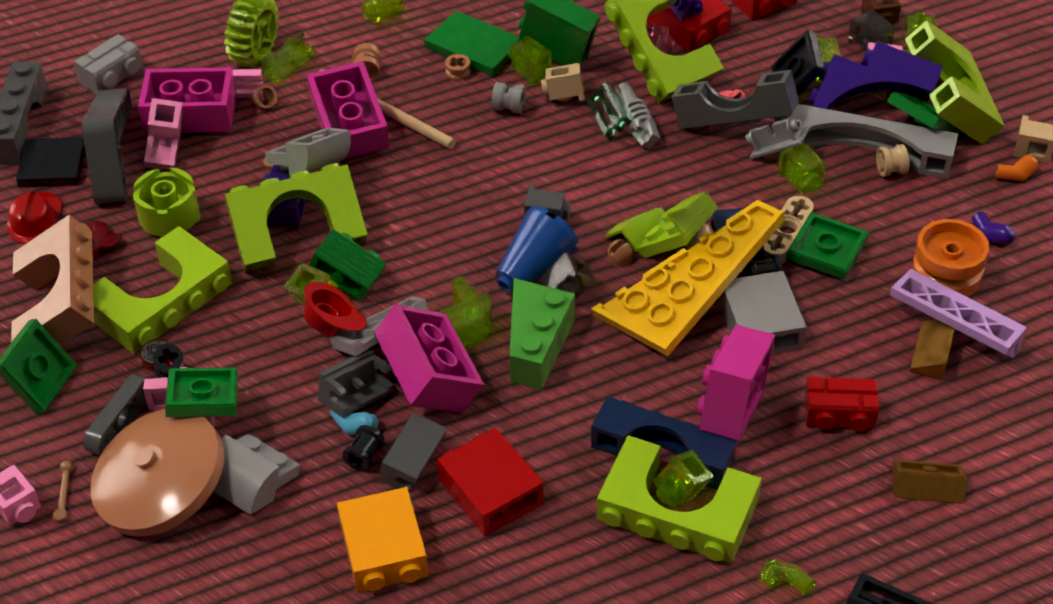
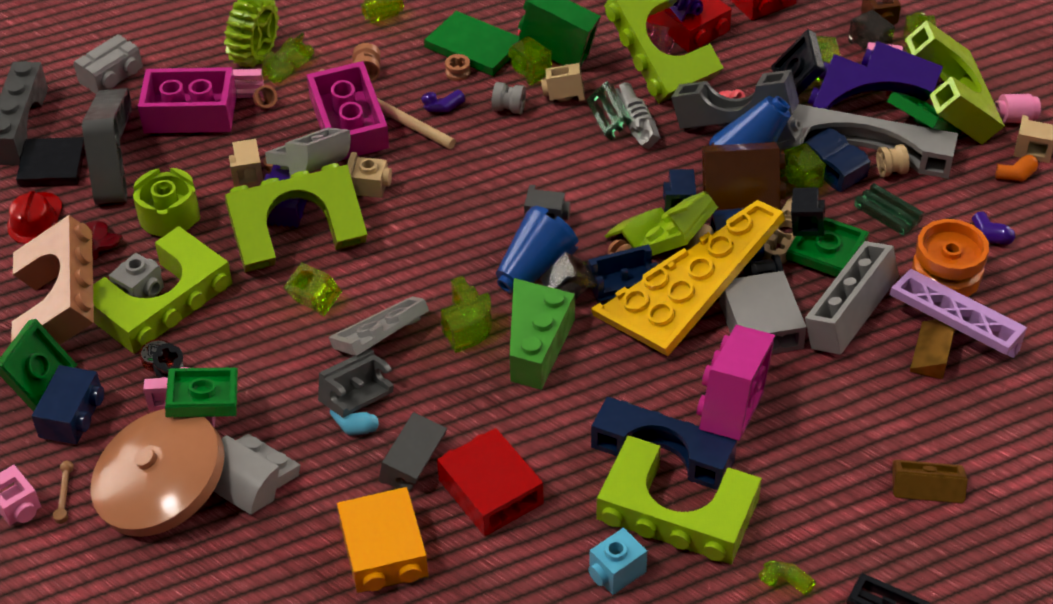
(68, 404): none -> dark blue brick
(116, 414): dark grey beam -> none
(138, 277): none -> light grey brick
(163, 134): bright pink brick -> none
(246, 163): none -> tan brick
(330, 310): red piece -> none
(348, 264): green brick -> none
(363, 448): black bush -> none
(369, 175): none -> tan brick
(428, 359): dark pink brick -> none
(444, 104): none -> dark purple arm
(617, 561): none -> medium azure brick
(619, 270): none -> dark blue hinge
(677, 483): clear neon green brick -> none
(680, 186): none -> dark blue brick
(743, 173): none -> reddish brown brick
(757, 125): none -> blue cone
(807, 212): none -> black brick
(841, 403): red brick -> none
(843, 161): none -> dark blue brick
(852, 297): none -> light grey brick
(890, 206): none -> clear green tile
(1014, 106): none -> bright pink brick

